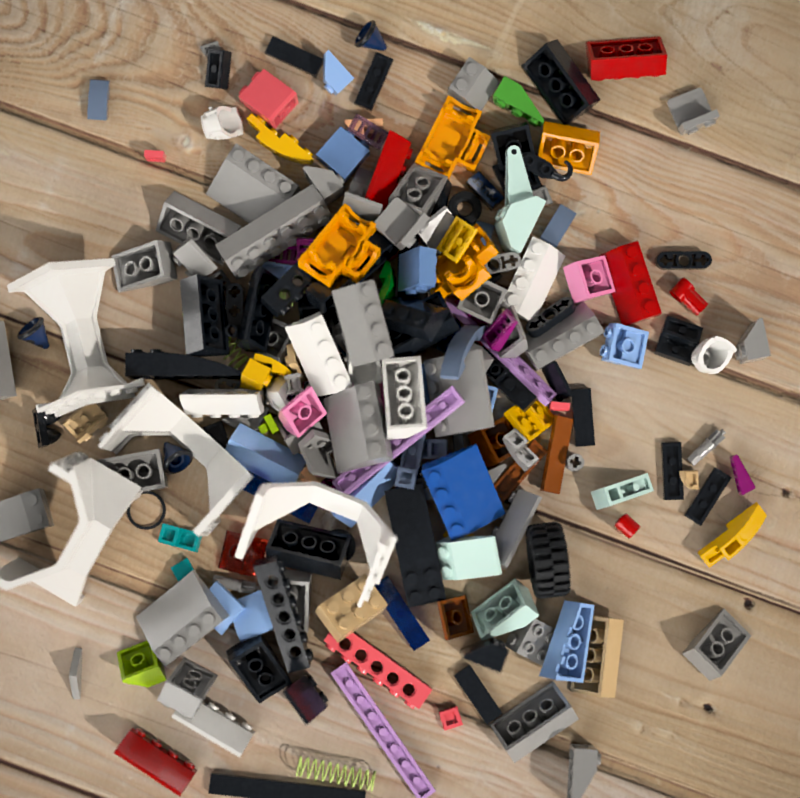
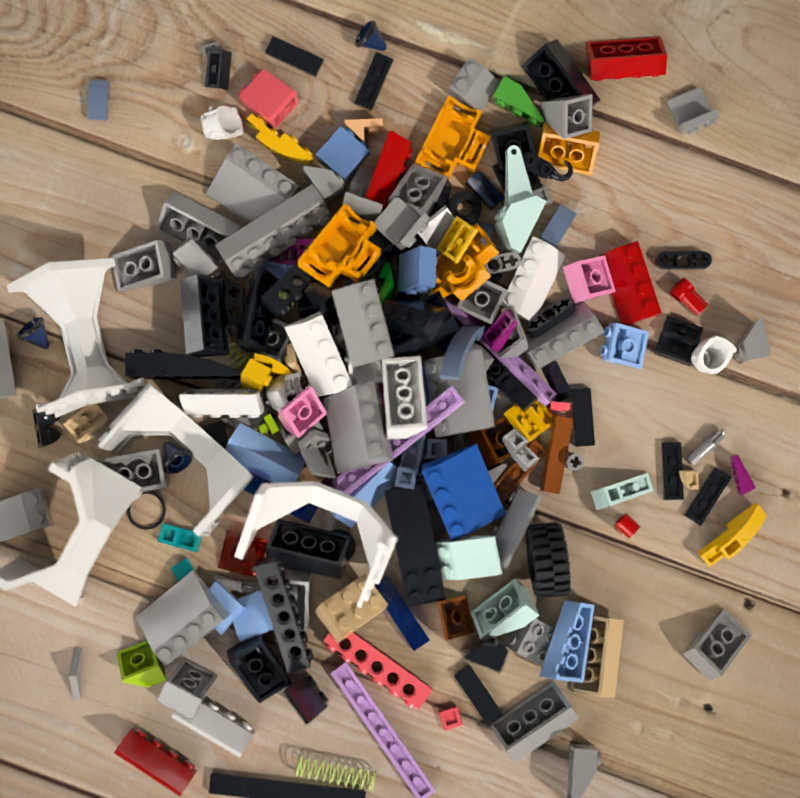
(154, 156): coral tile -> none
(334, 74): light blue slope -> none
(383, 134): slope -> none
(568, 115): none -> light grey slope

